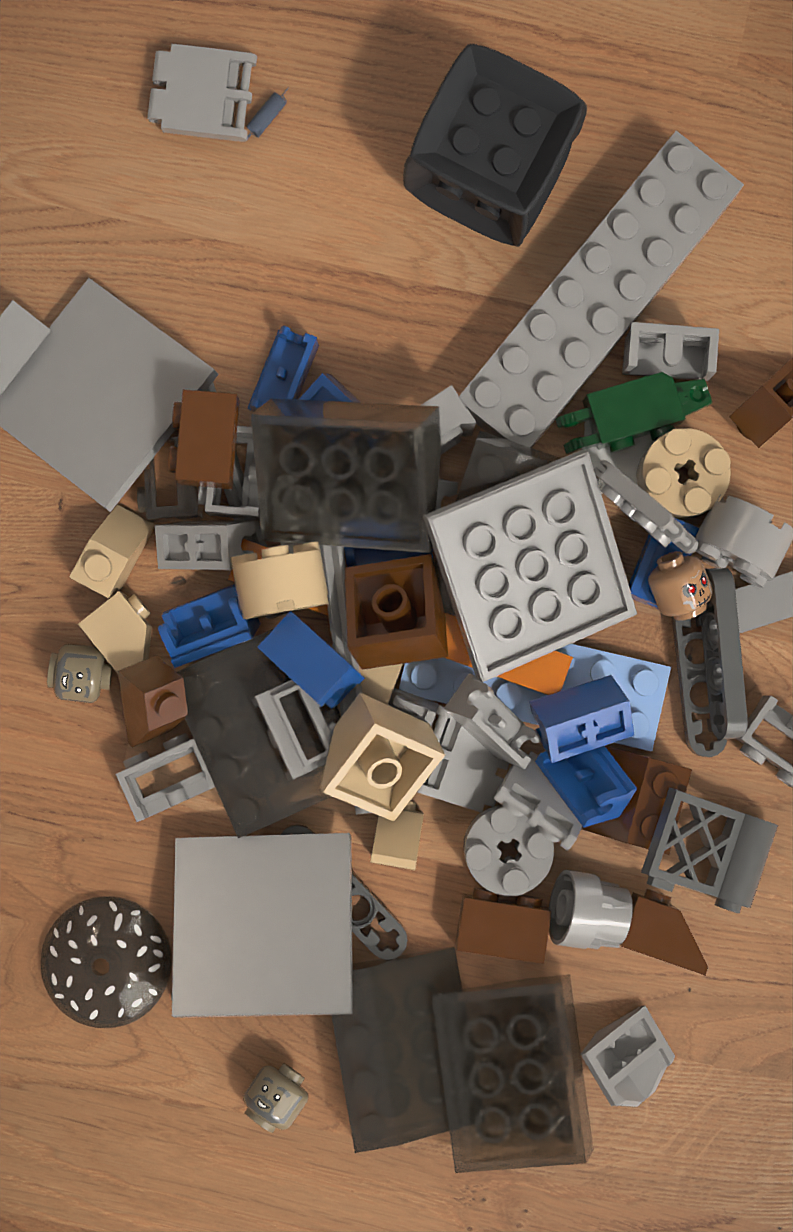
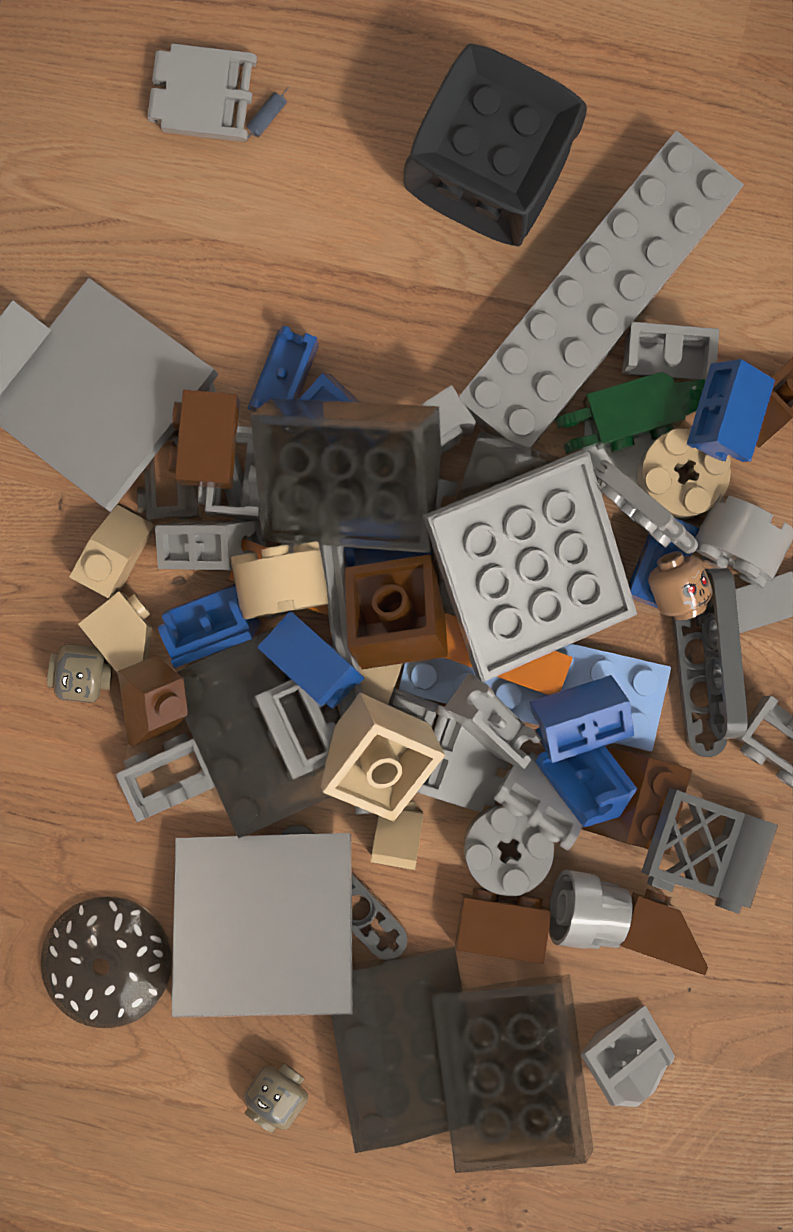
(731, 410): none -> blue hinge

